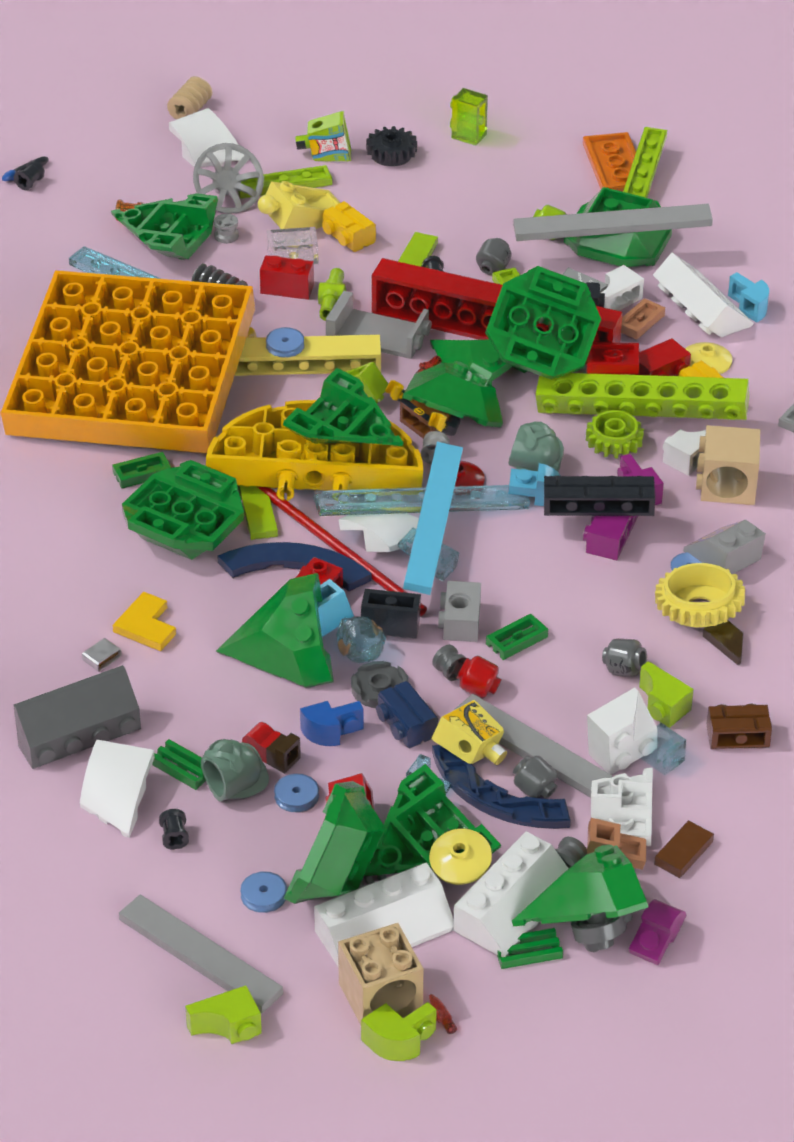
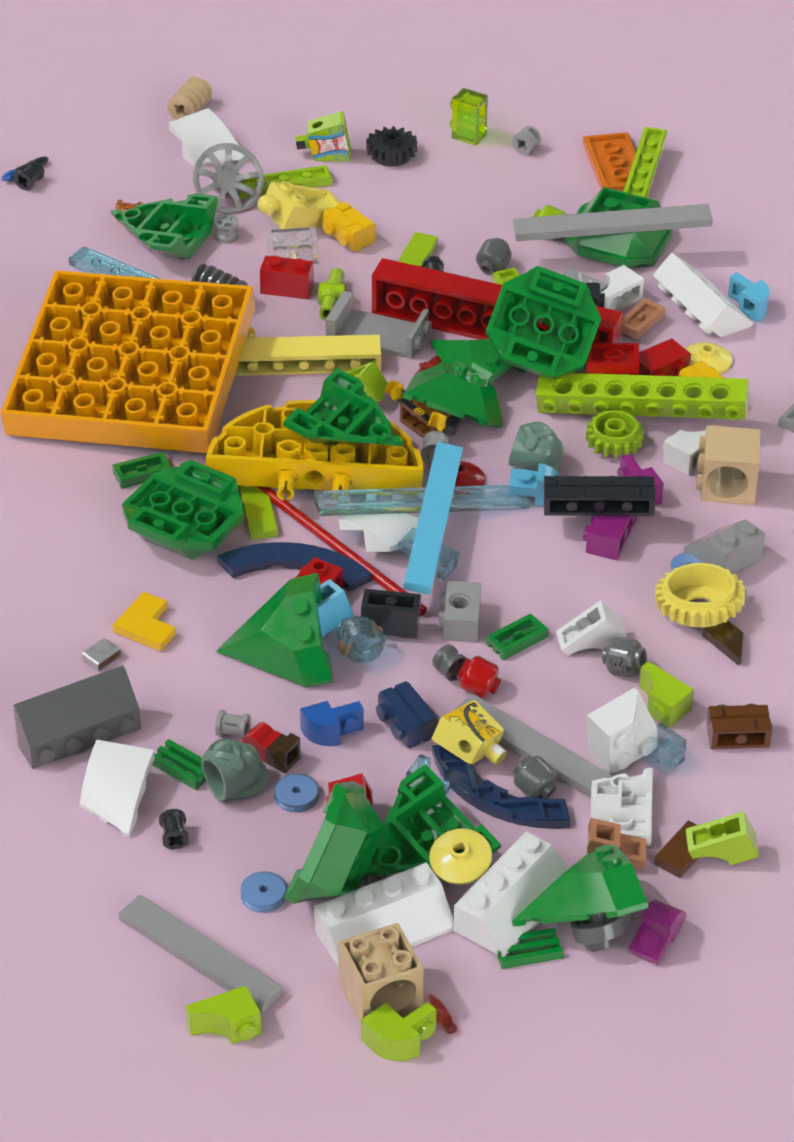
(224, 719): none -> light grey bush
(285, 342): medium blue piece -> none
(374, 678): dark grey tile -> none
(526, 140): none -> light grey wheel
(571, 850): dark grey wheel -> none
(591, 629): none -> white arch
(724, 838): none -> lime arch

